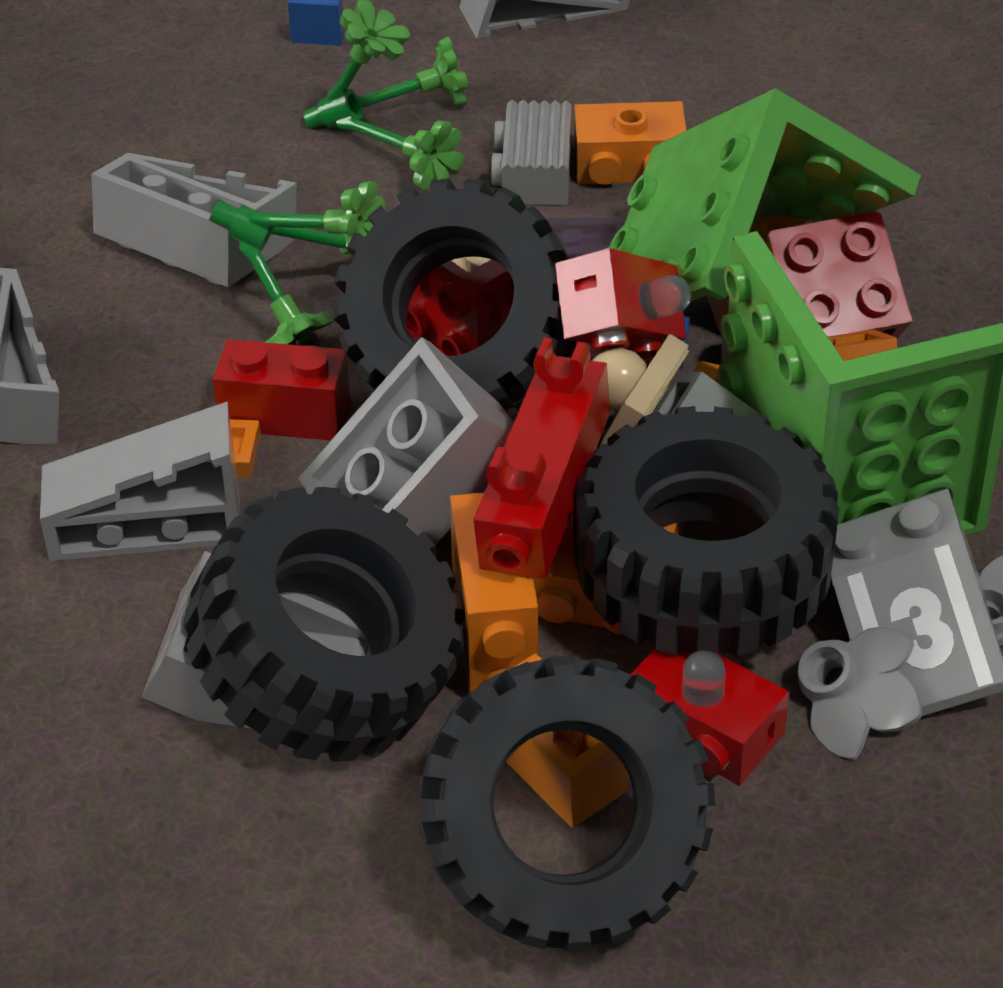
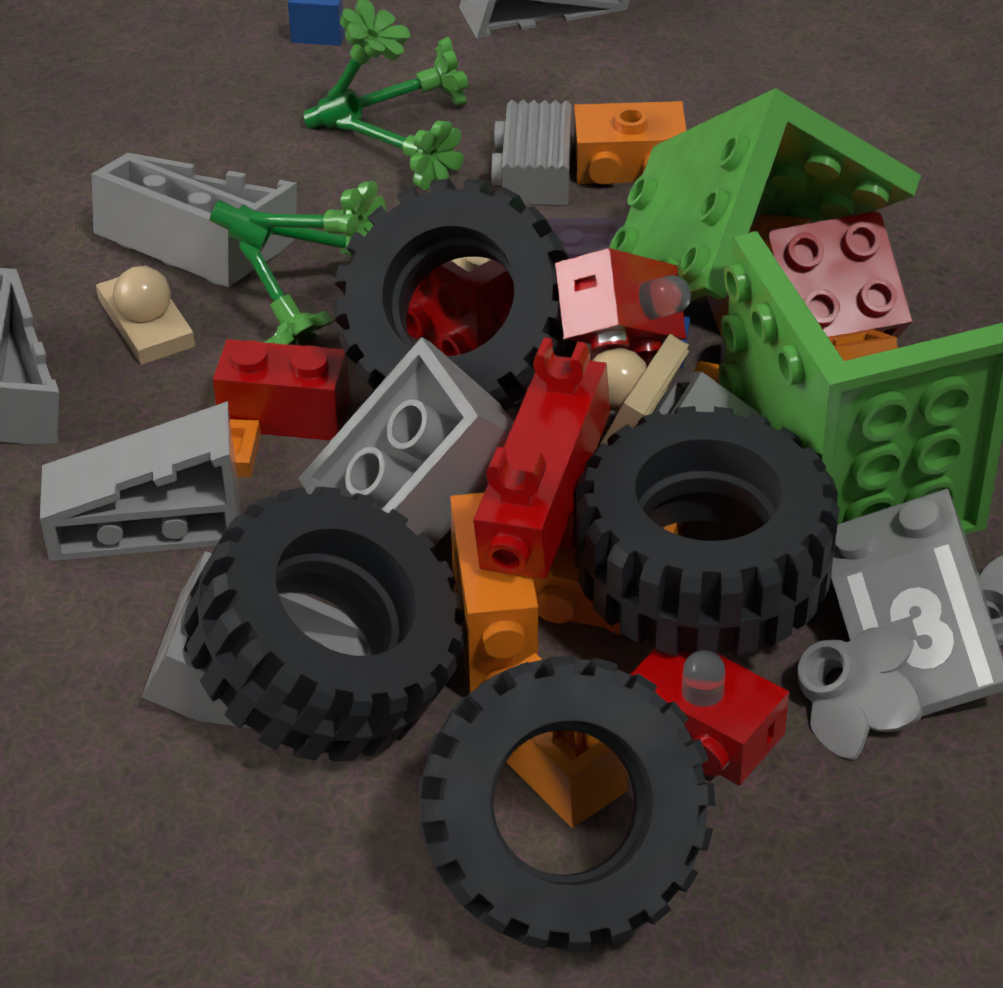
(145, 314): none -> tan tile

